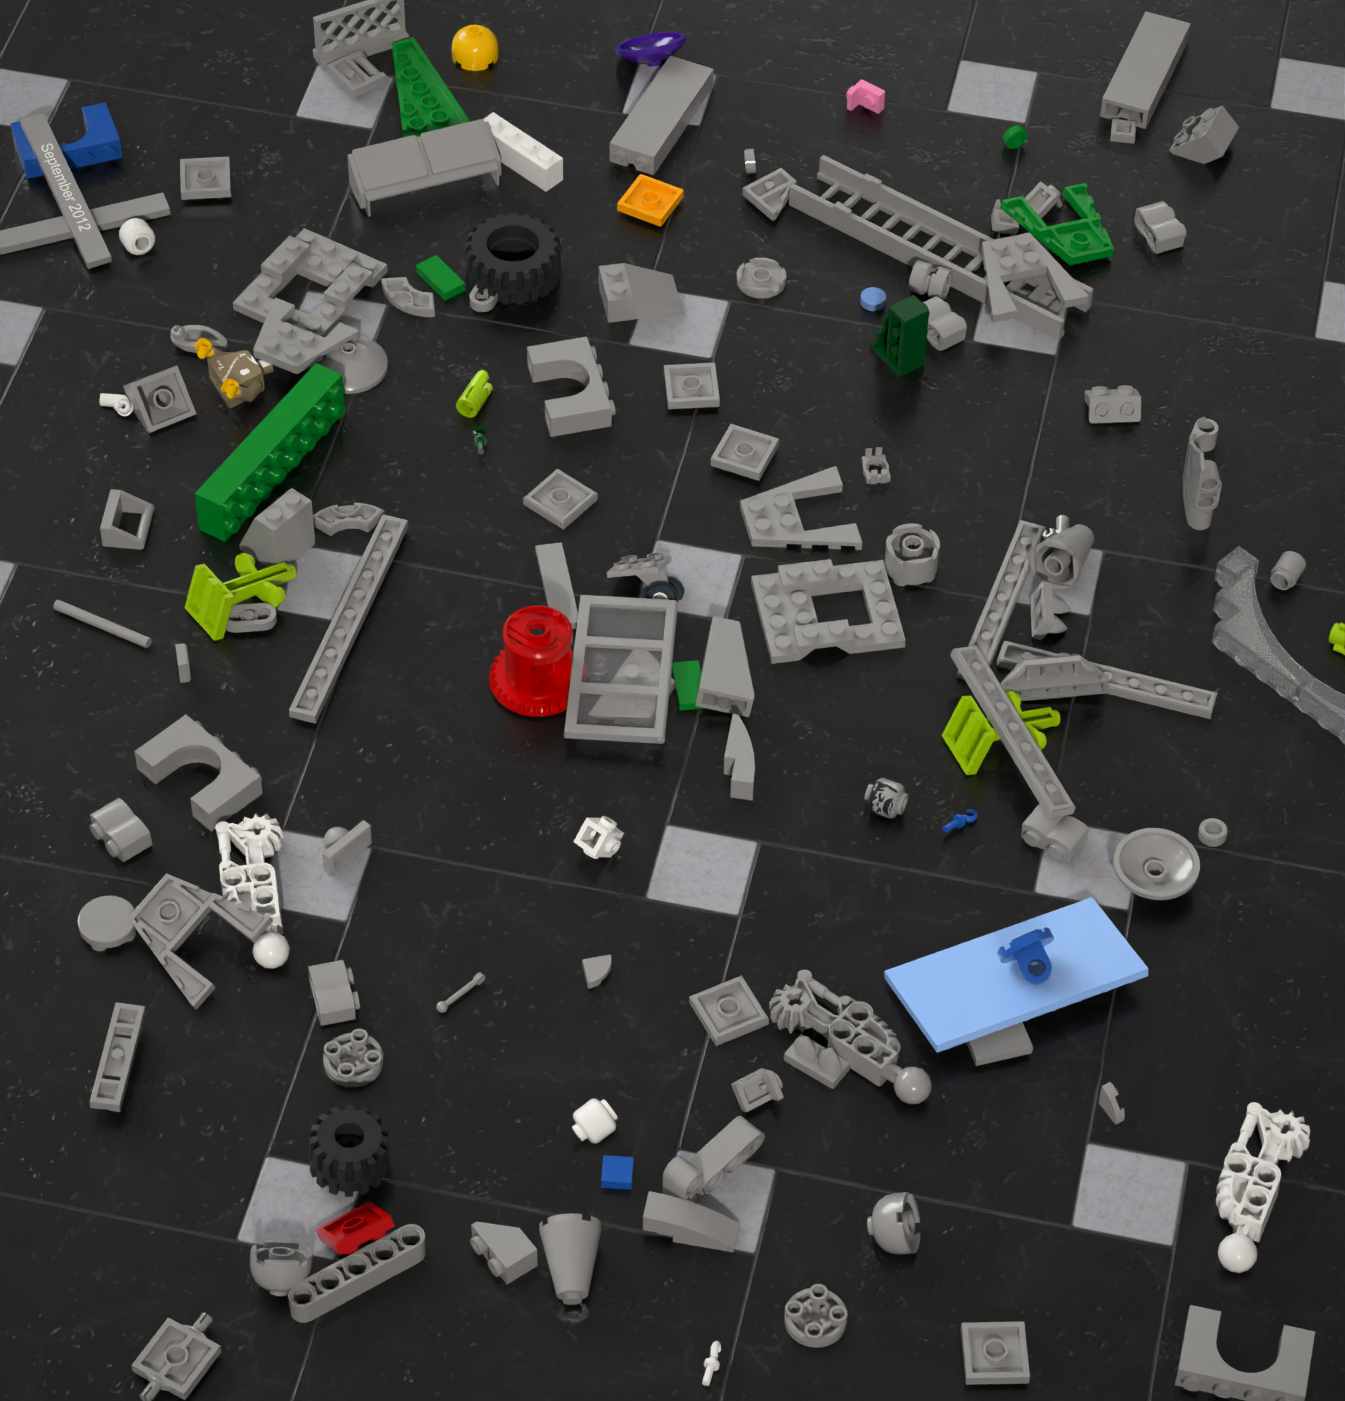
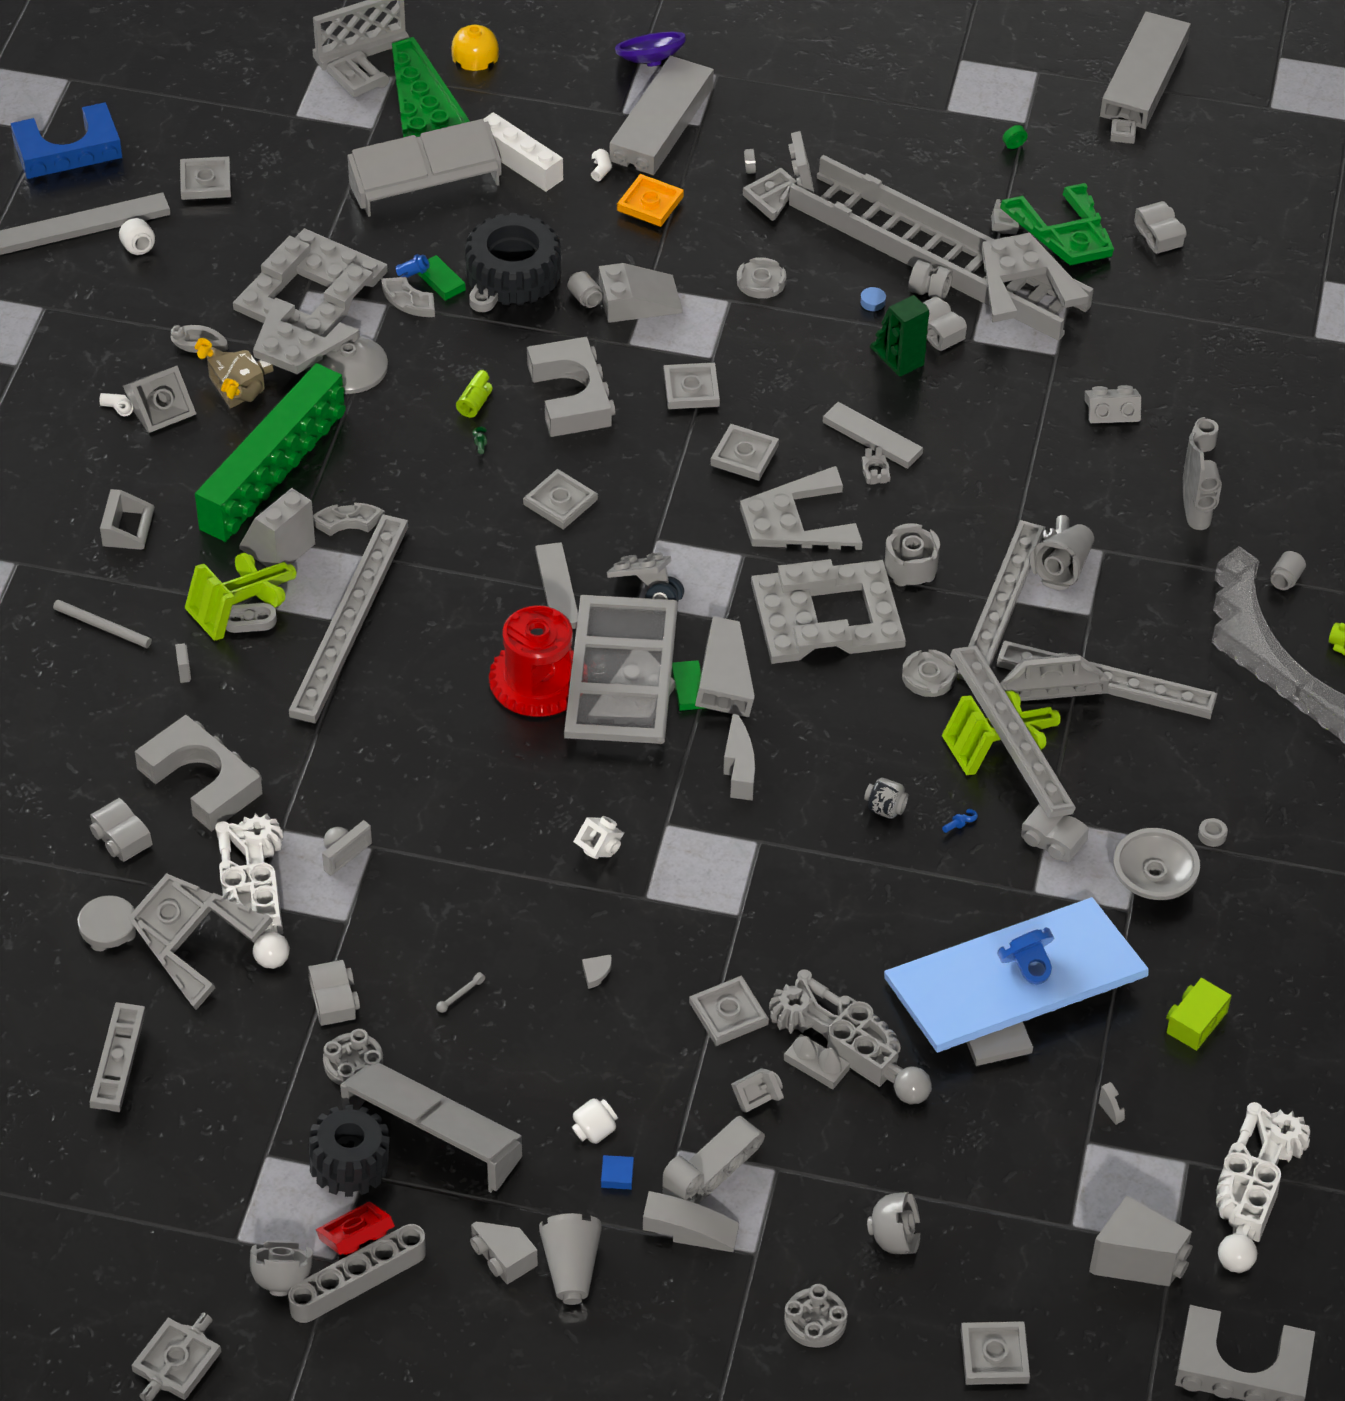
(65, 190): light grey tile -> none
(417, 264): none -> blue pin
(438, 1116): none -> light grey piece
(585, 289): none -> light grey brick
(604, 164): none -> white arm
(711, 1364): white hand -> none
(801, 164): none -> light grey plate
(865, 95): bright pink bracket -> none
(872, 434): none -> light grey tile
(929, 673): none -> light grey tile
(1043, 198): light grey bracket -> none
(1043, 607): light grey tile -> none
(1141, 1246): none -> light grey slope
(1198, 1013): none -> lime brick
(1205, 136): light grey slope -> none

